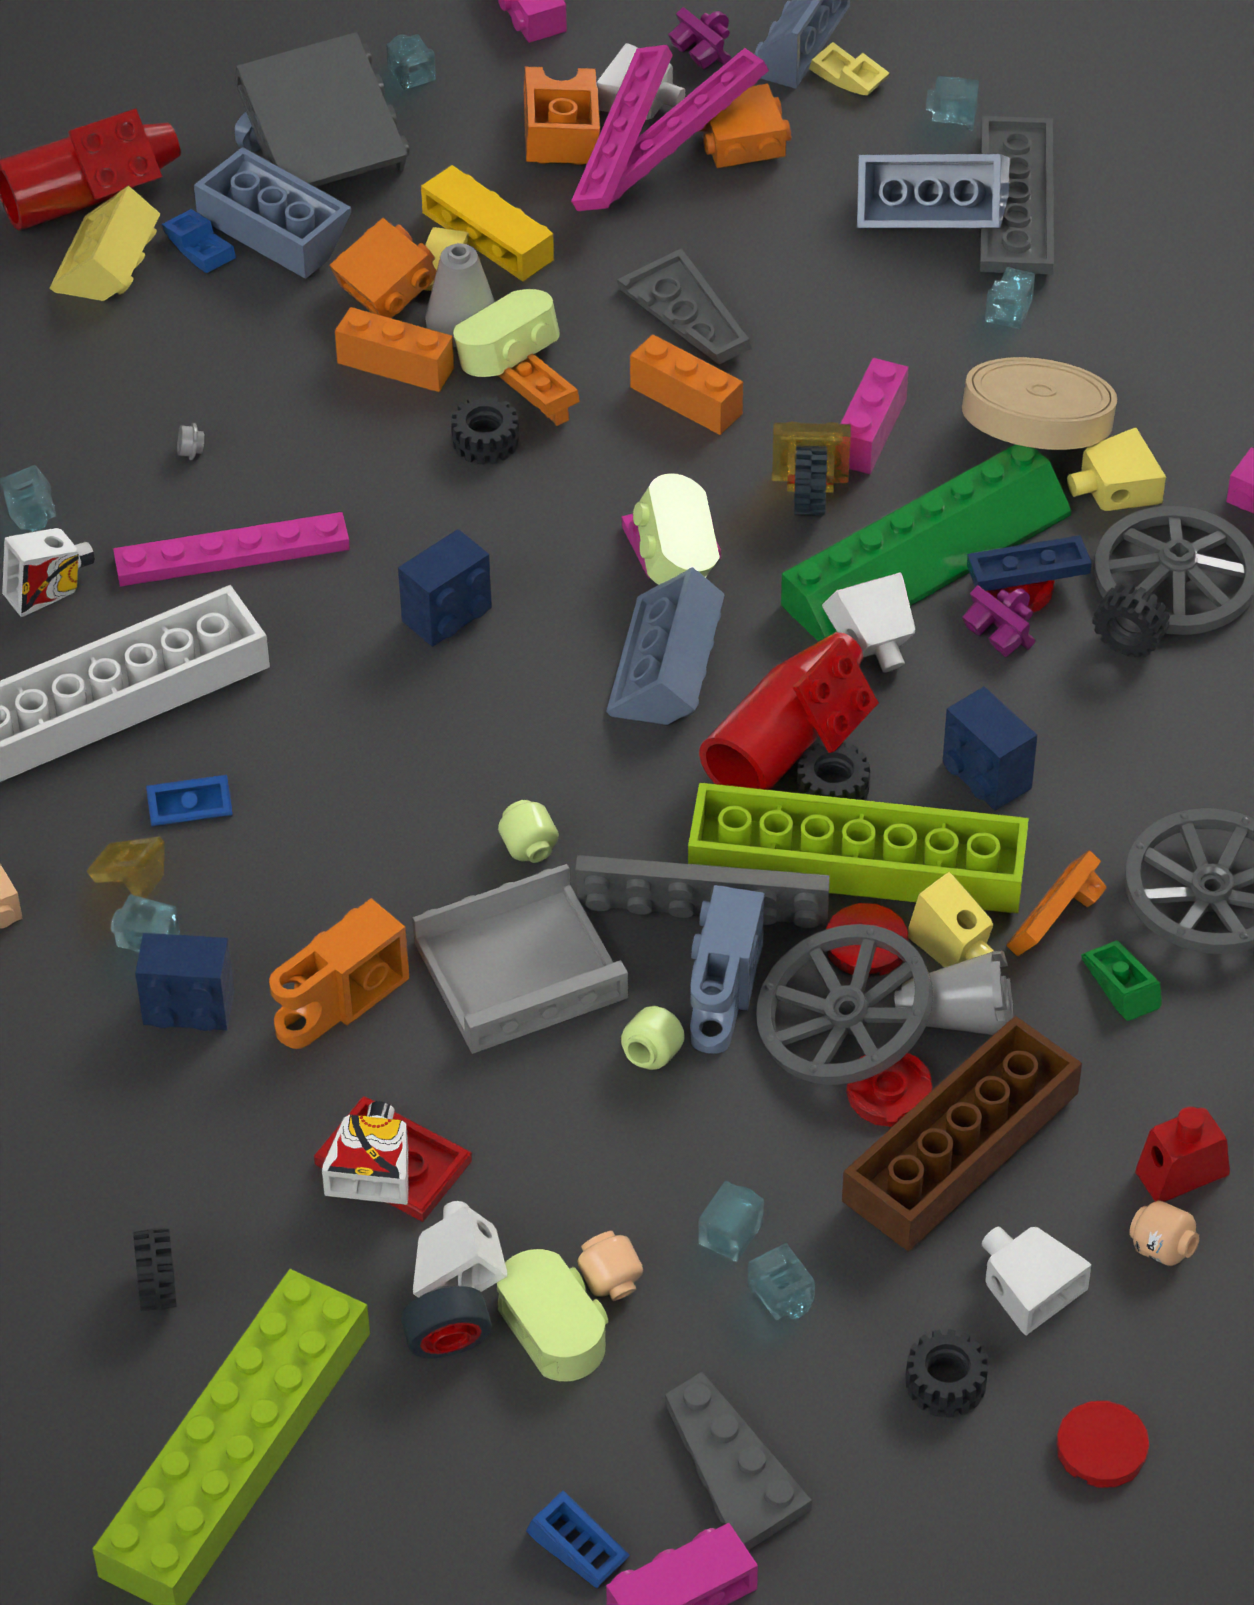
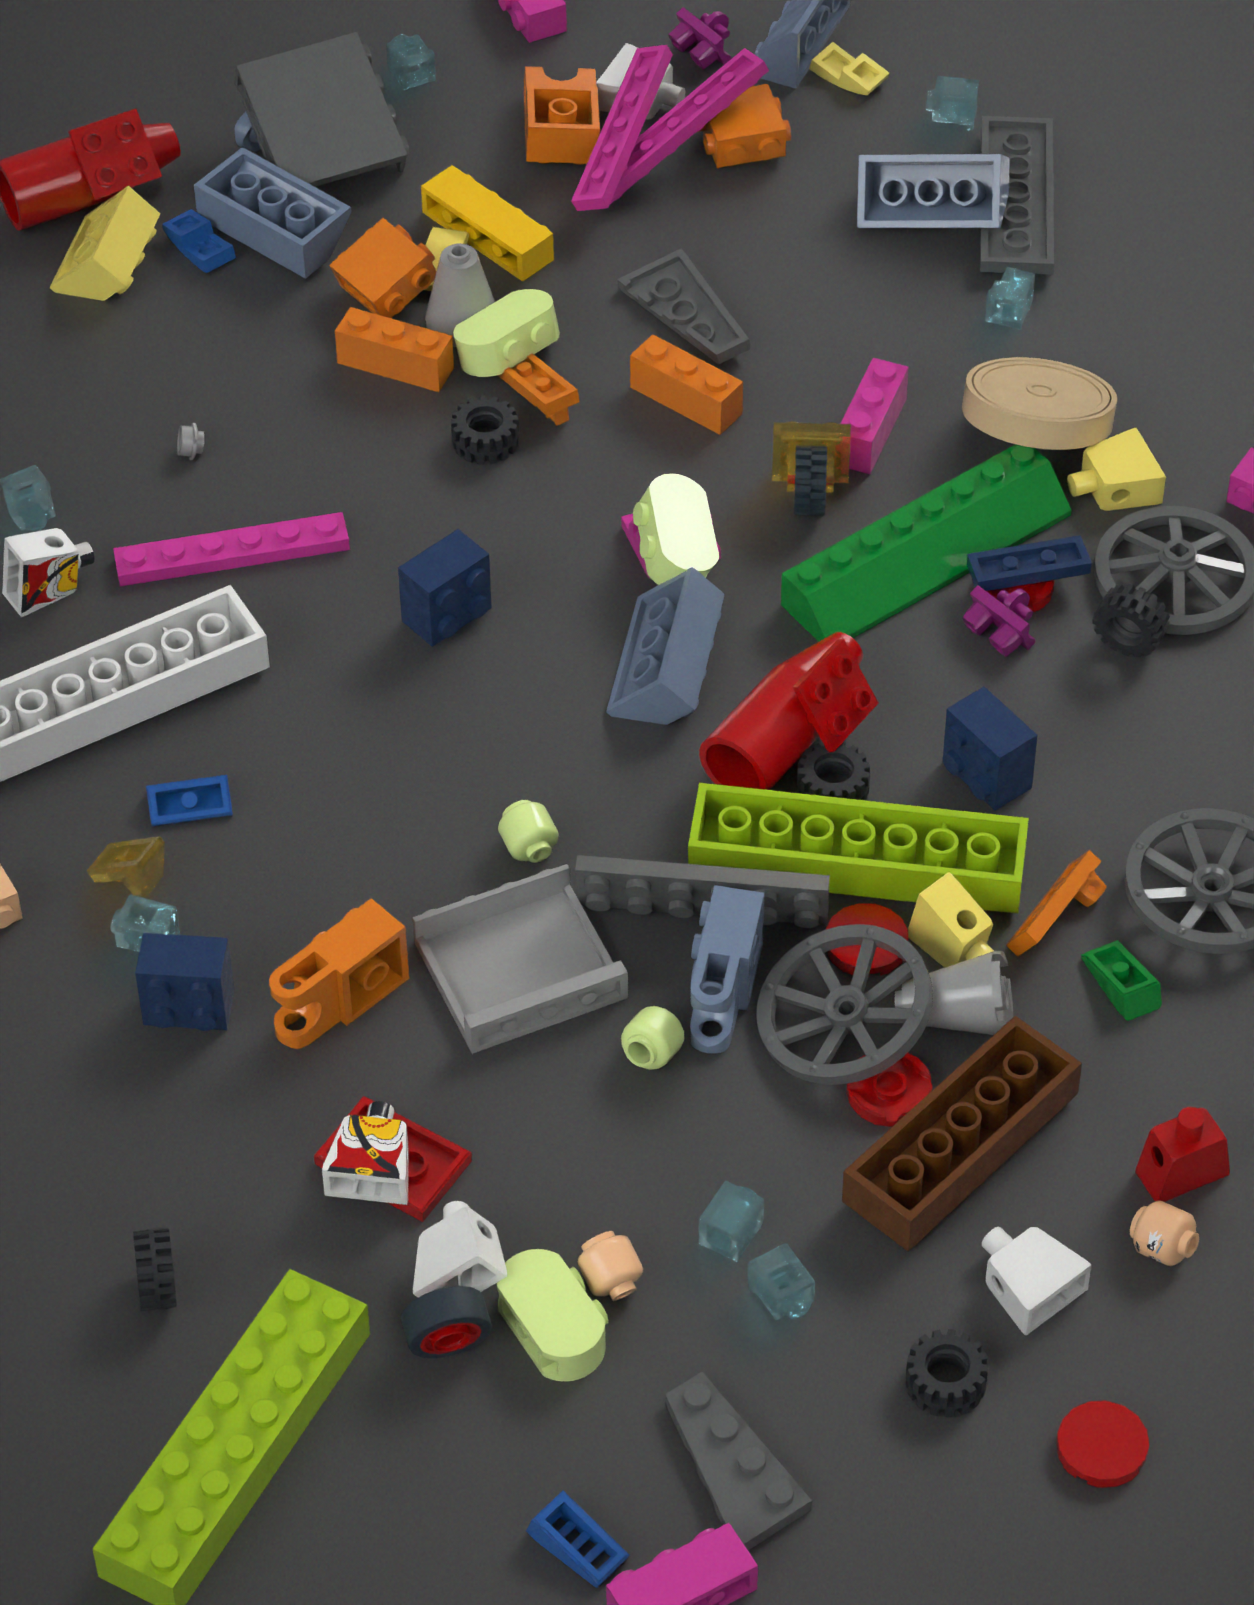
(875, 616): white torso -> none

